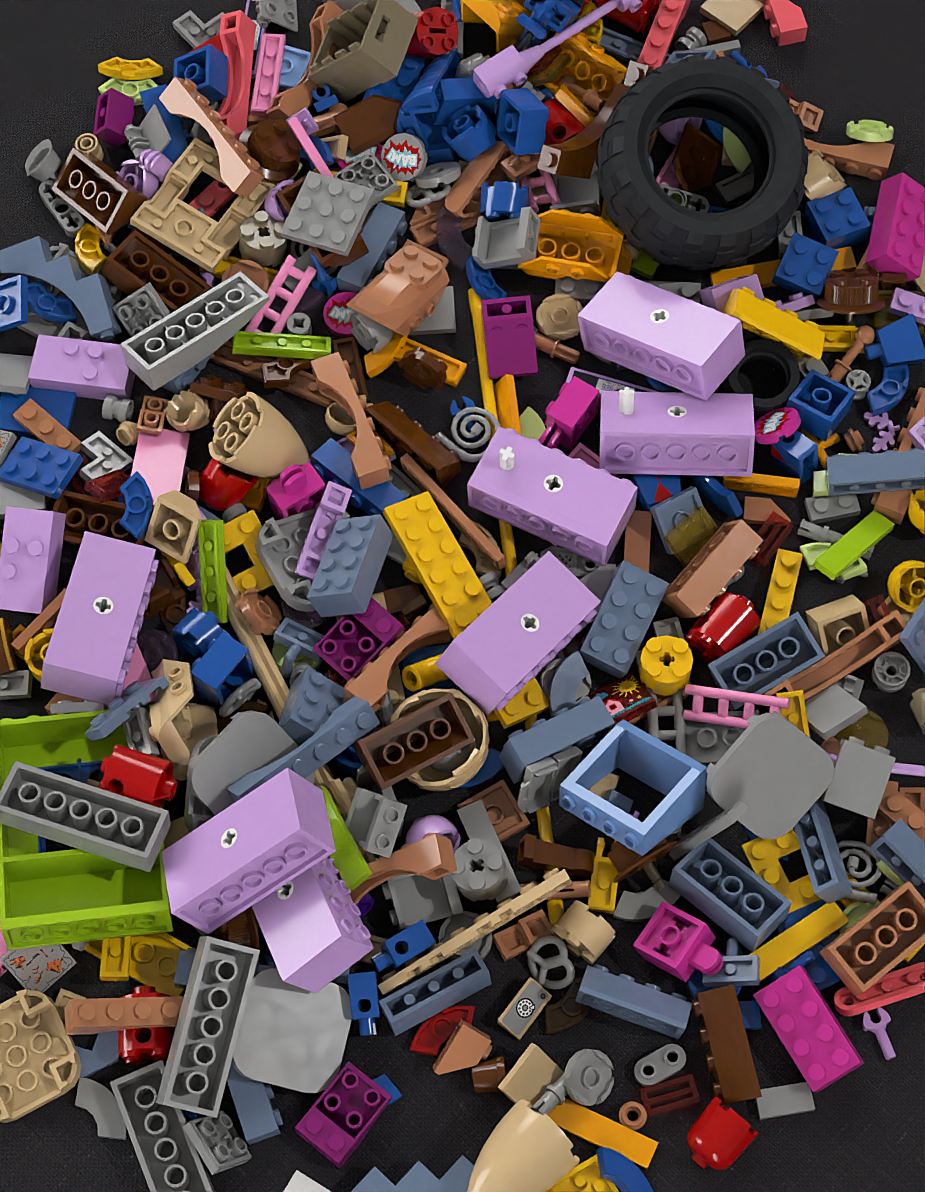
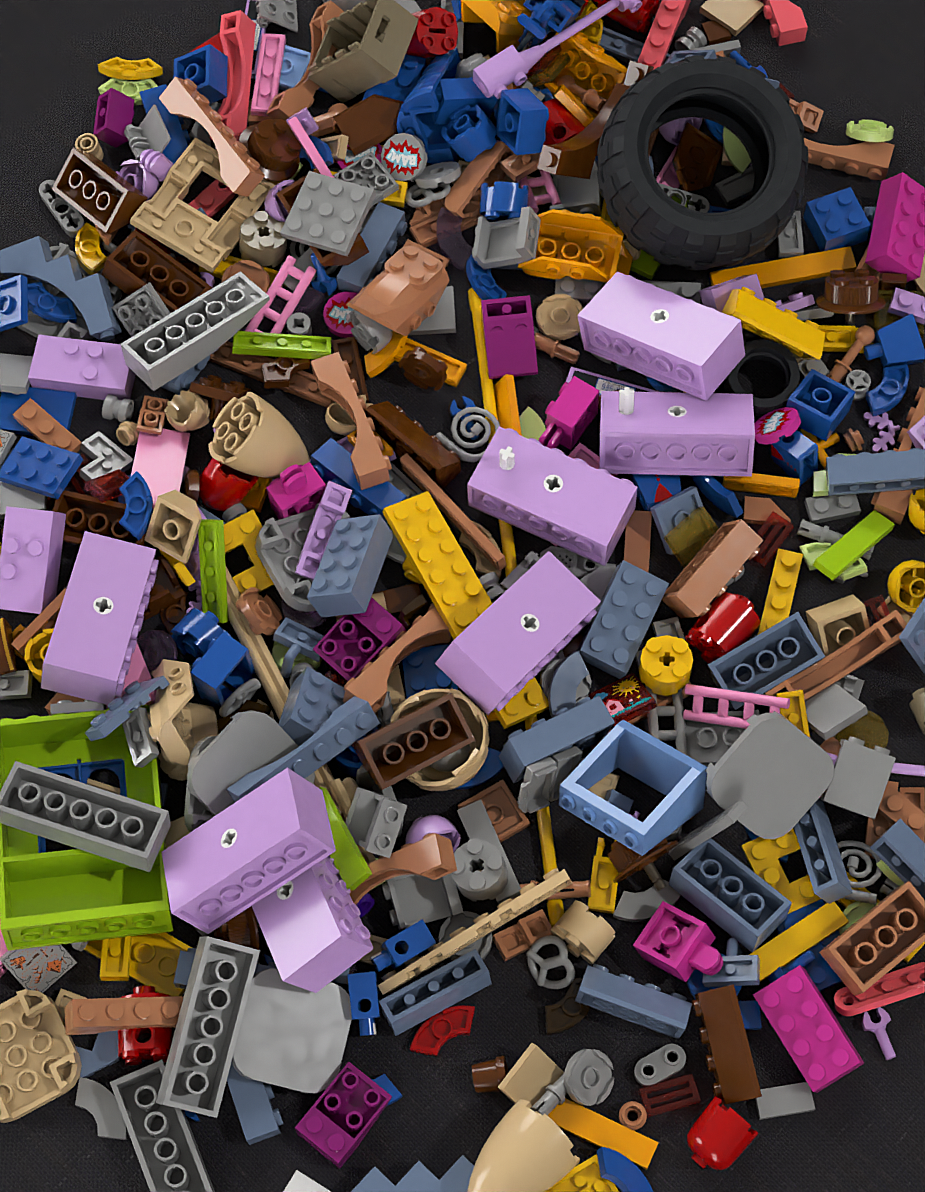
(43, 162): light grey piece -> none
(138, 776): red cylinder -> none
(194, 30): light grey plate -> none
(217, 1142): light grey tile -> none
(324, 101): blue tile -> none
(423, 674): yellow cylinder -> none
(463, 1049): nougat slope -> none
(524, 1008): slope -> none
(548, 856): reddish brown leg -> none
(804, 266): blue brick -> none
(821, 177): tan brick -> none
(897, 664): light grey wheel -> none

